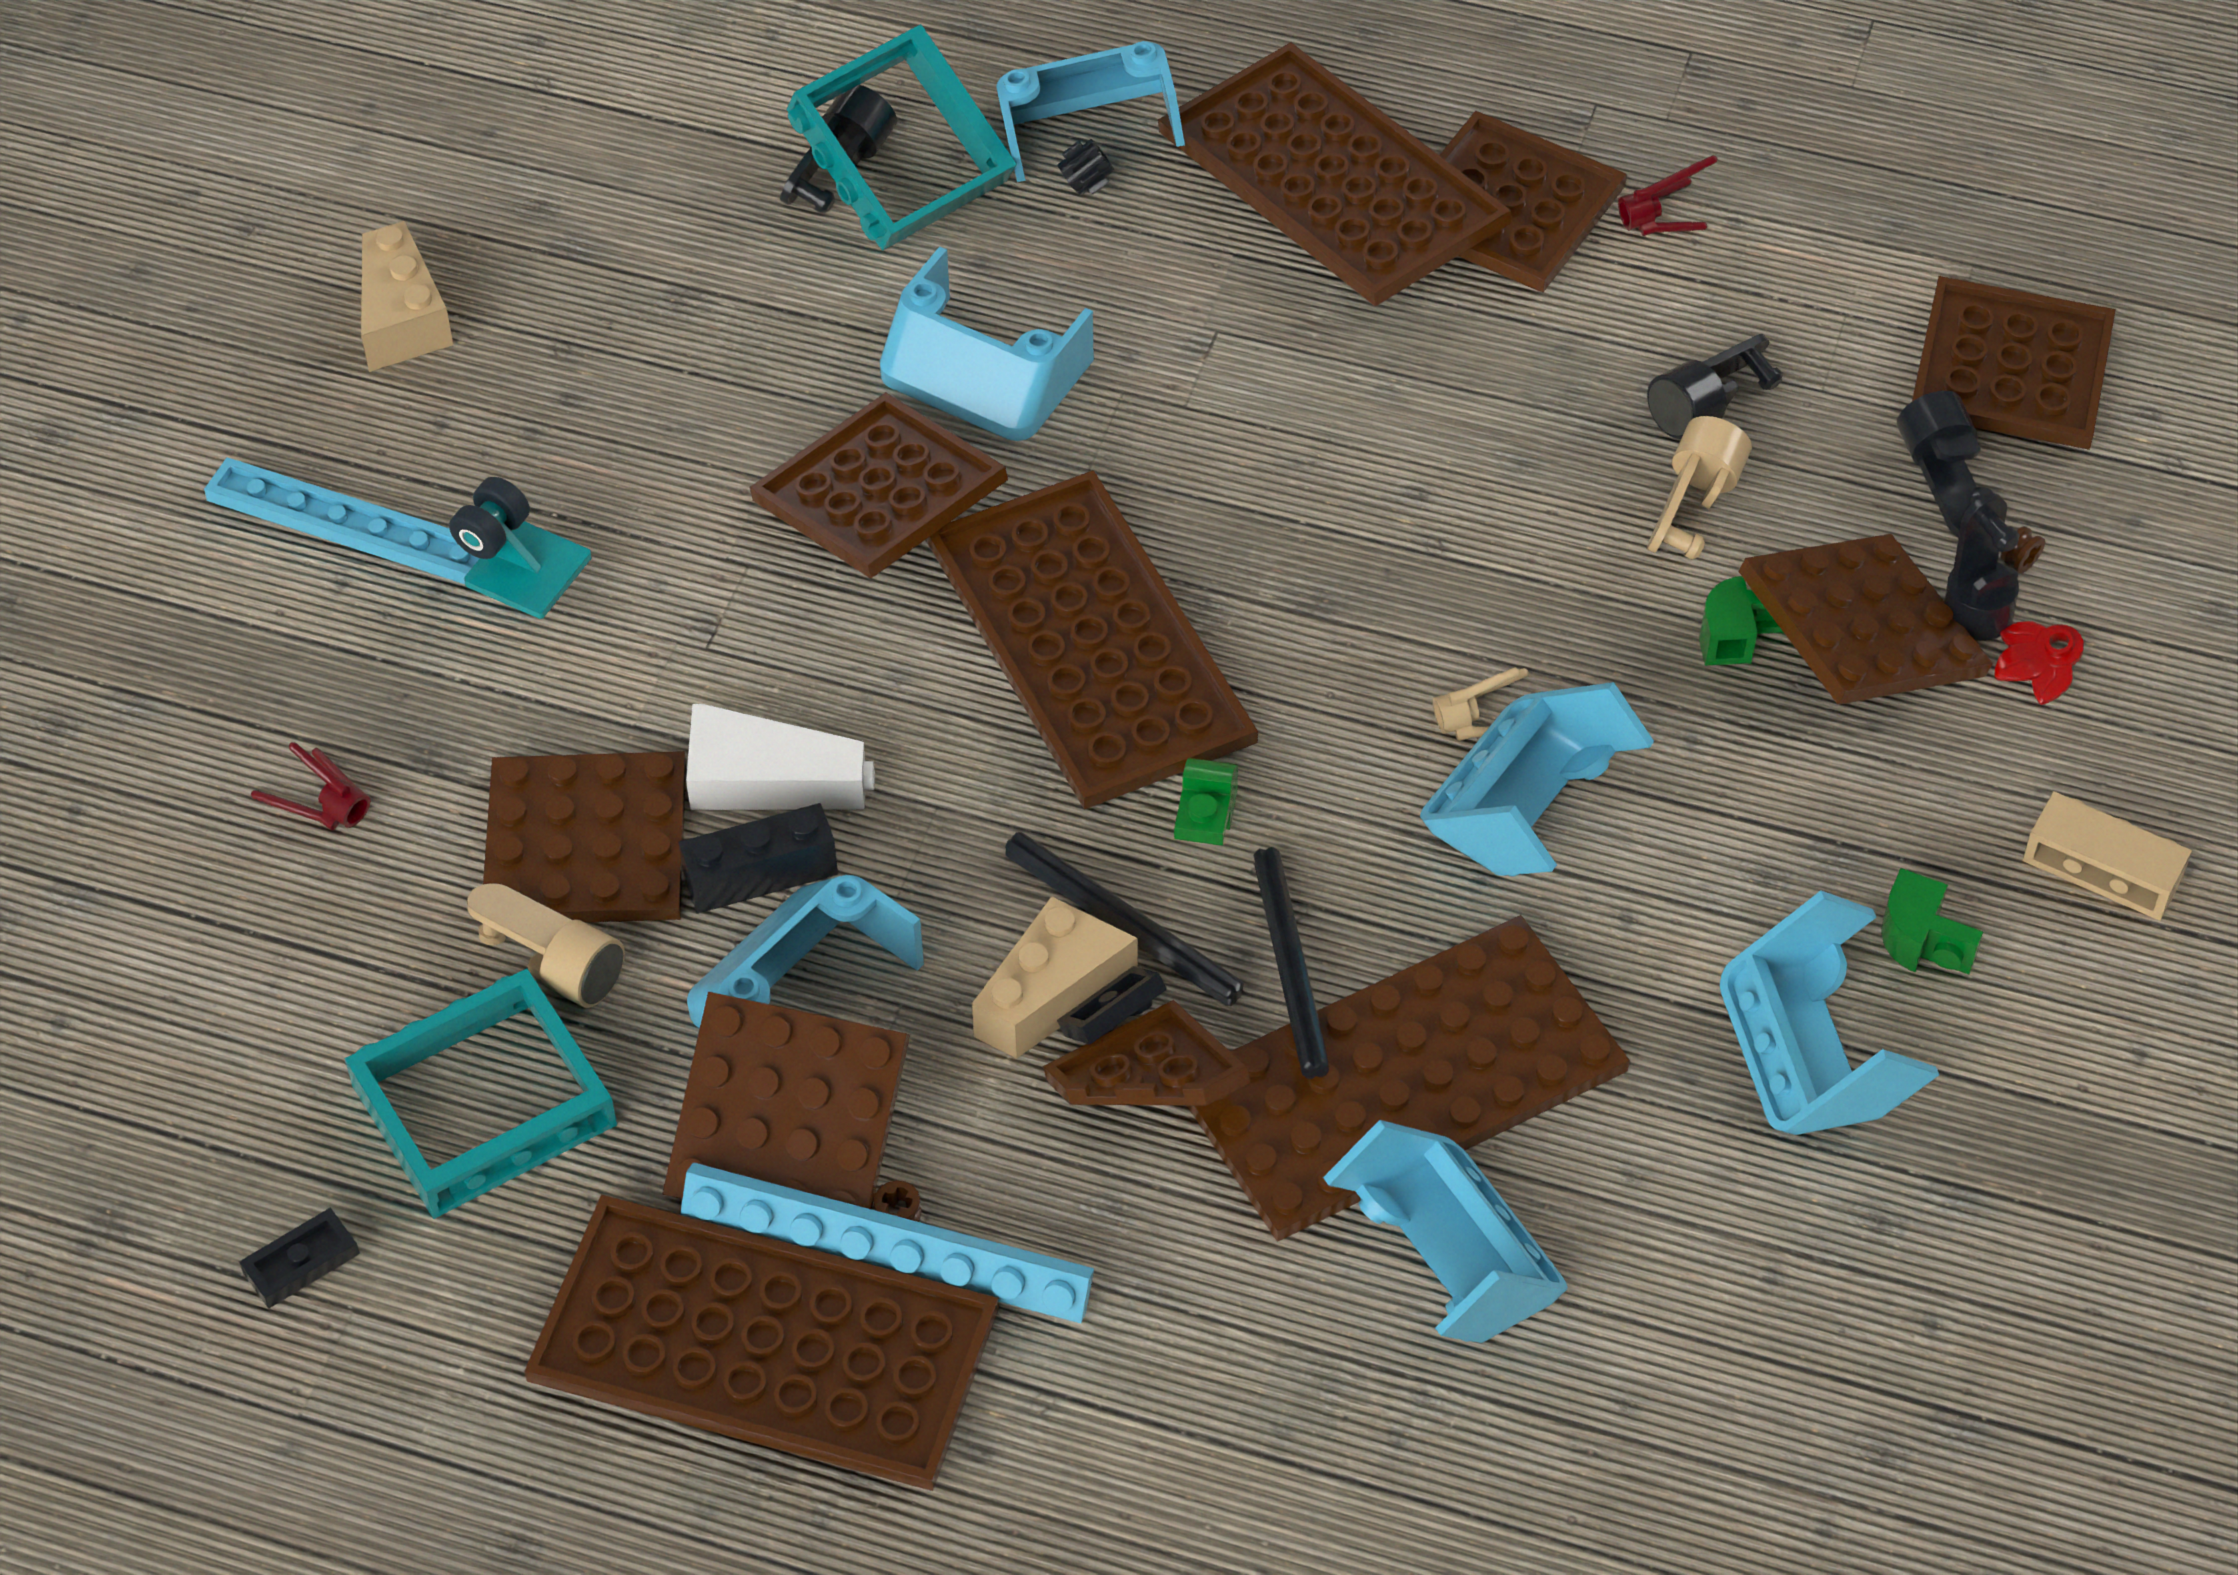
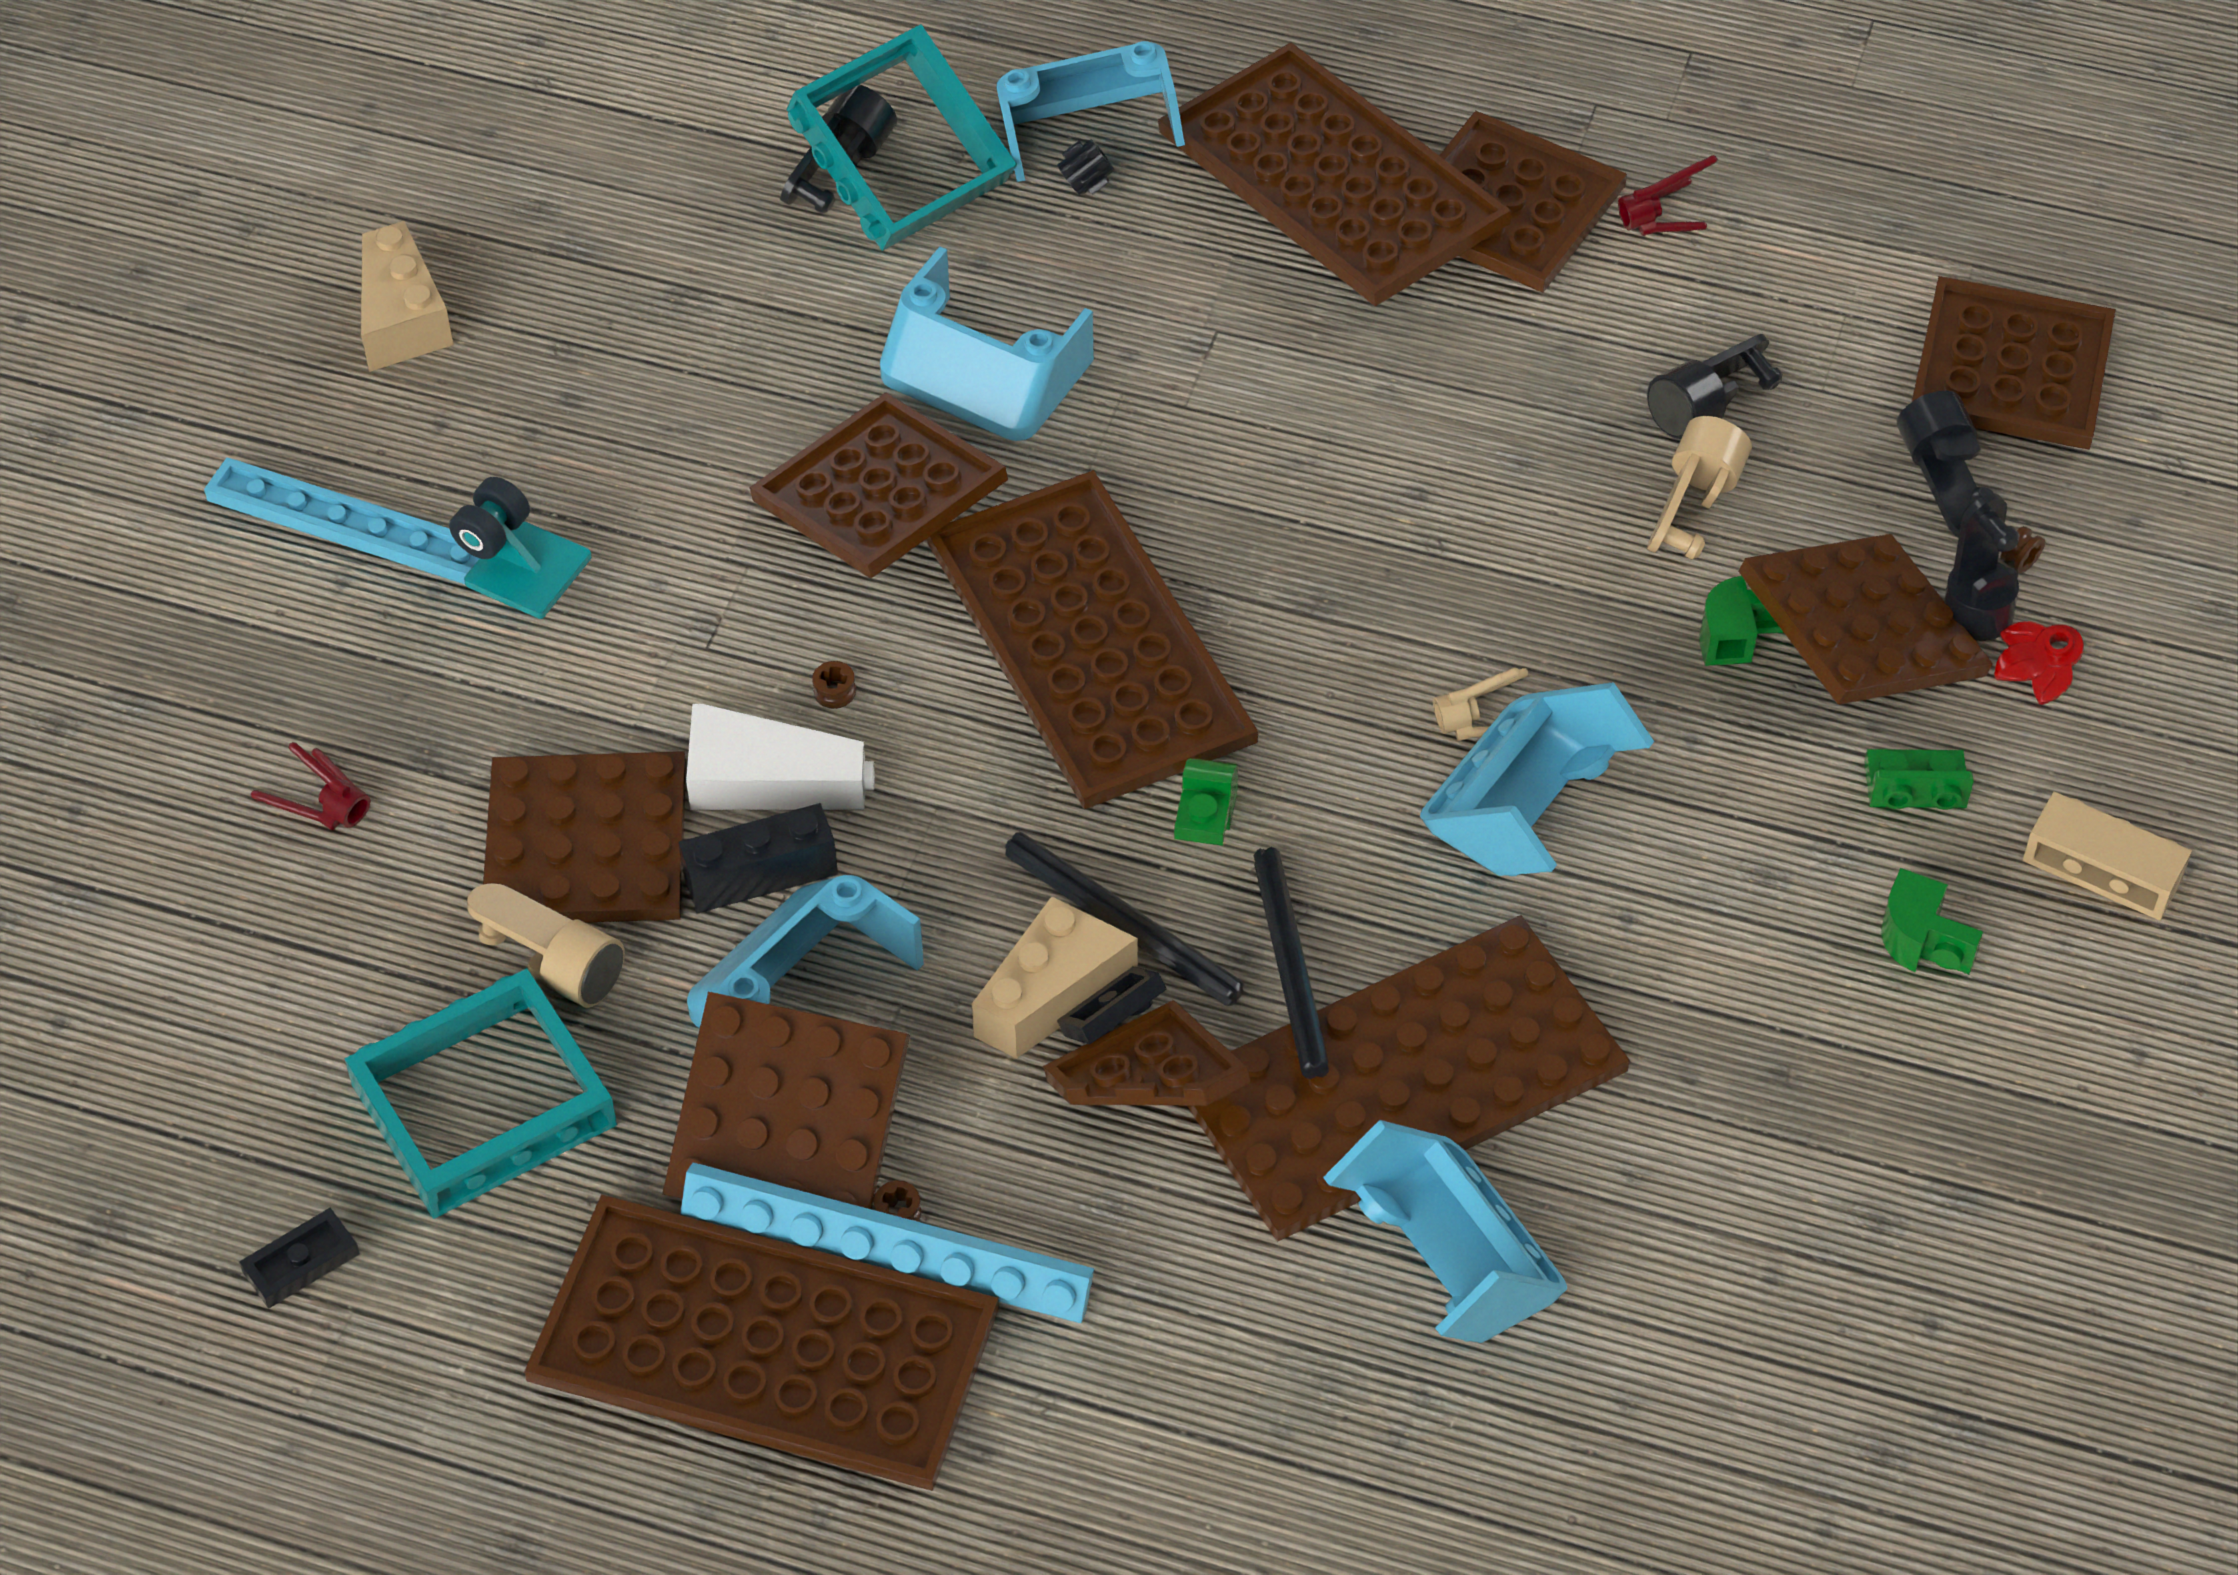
(834, 697): none -> reddish brown bush
(1787, 1031): medium azure windscreen -> none
(1917, 778): none -> green bracket

